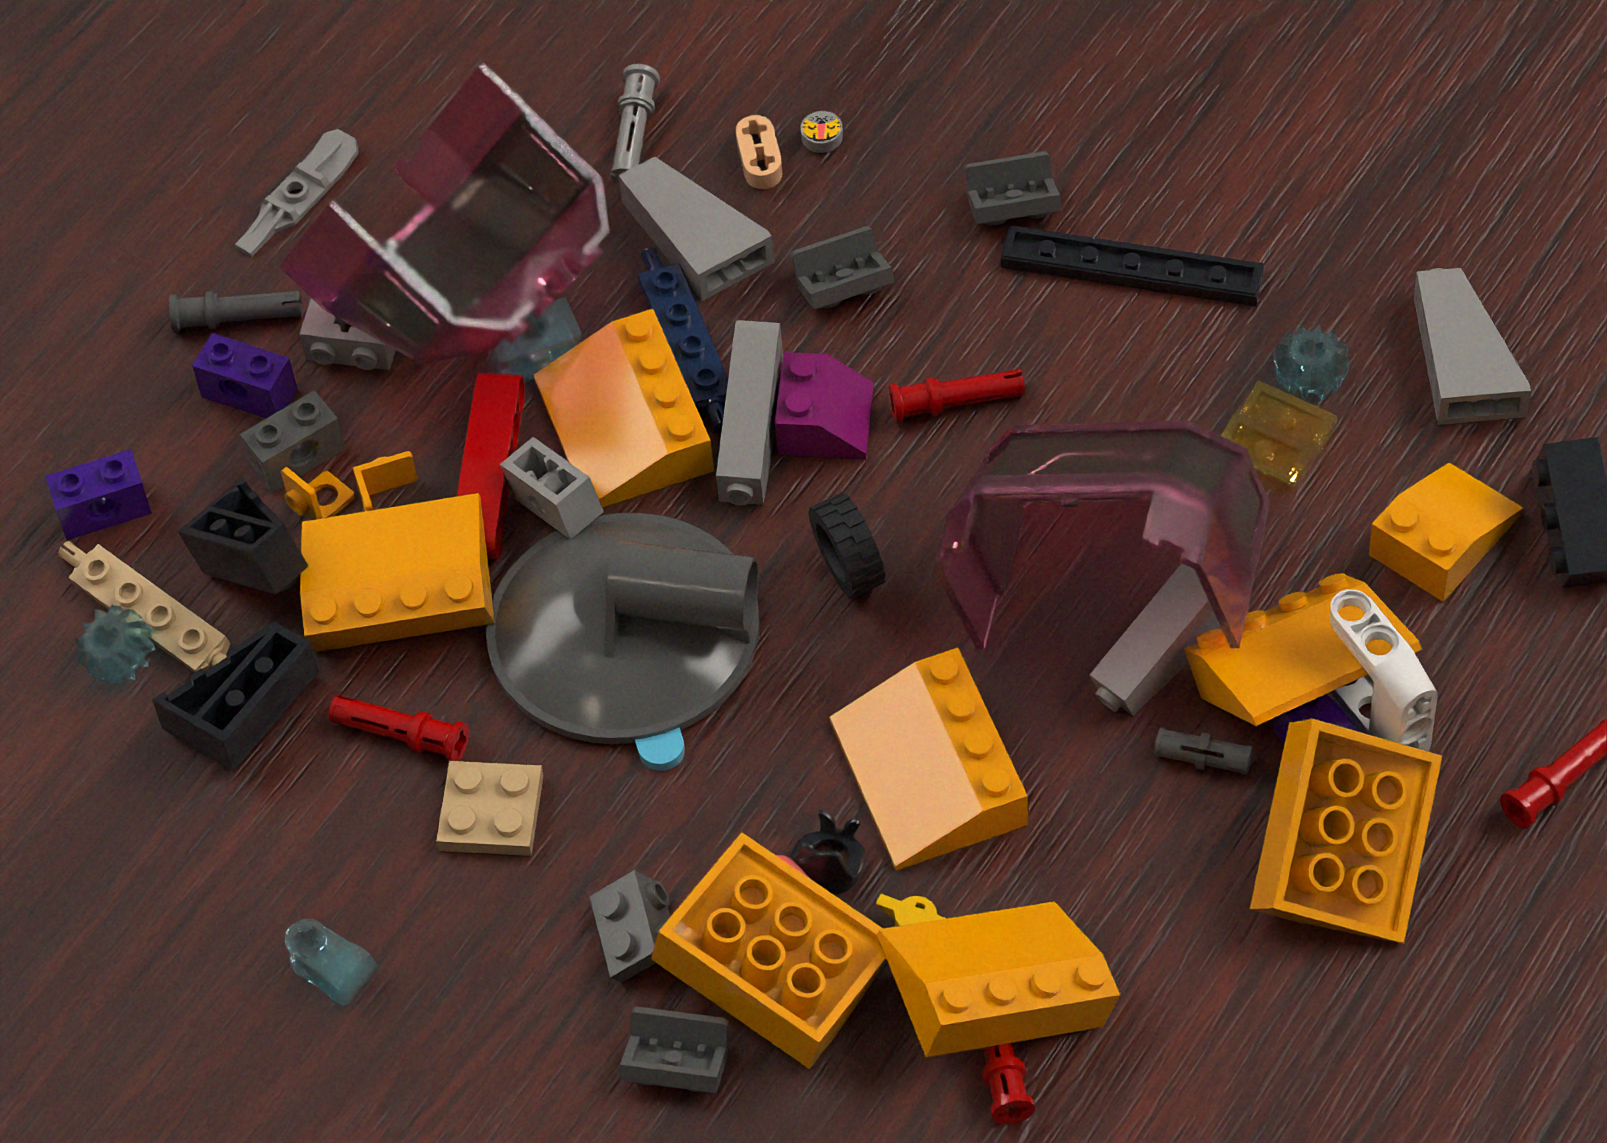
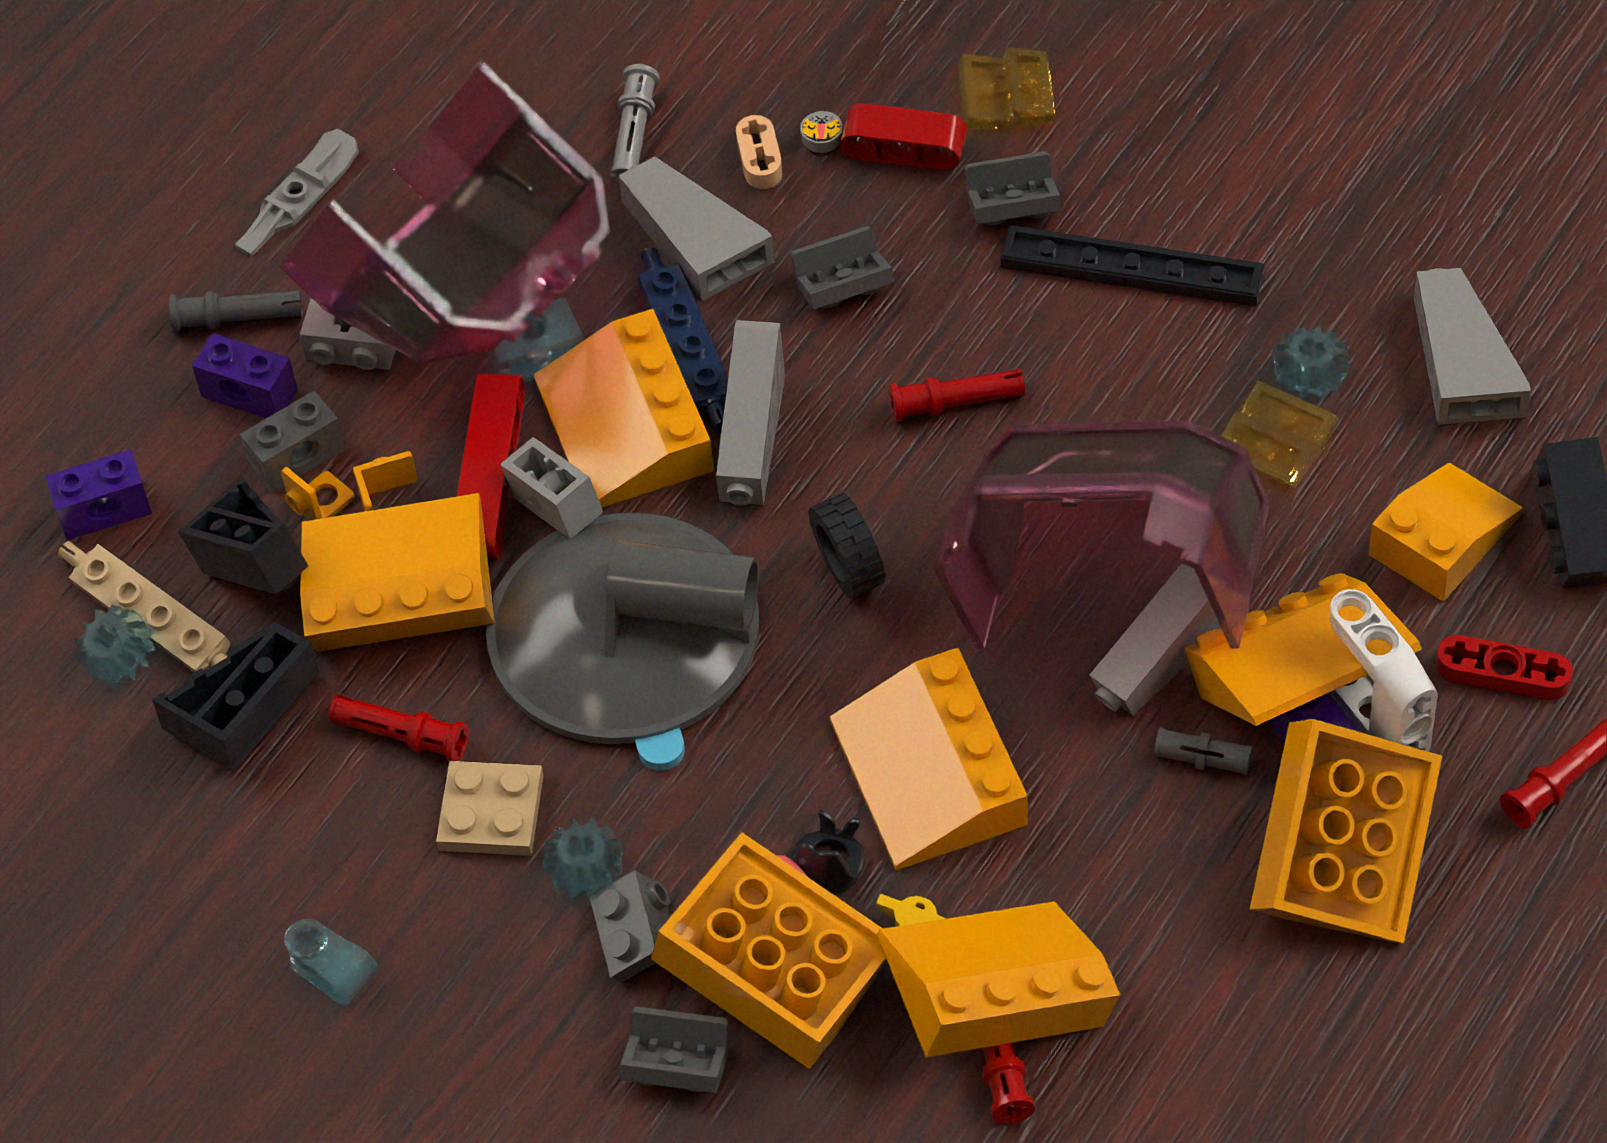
(582, 857): none -> clear light blue gear
(822, 408): magenta slope -> none
(903, 136): none -> red beam
(1006, 89): none -> clear yellow slope
(1520, 656): none -> red beam

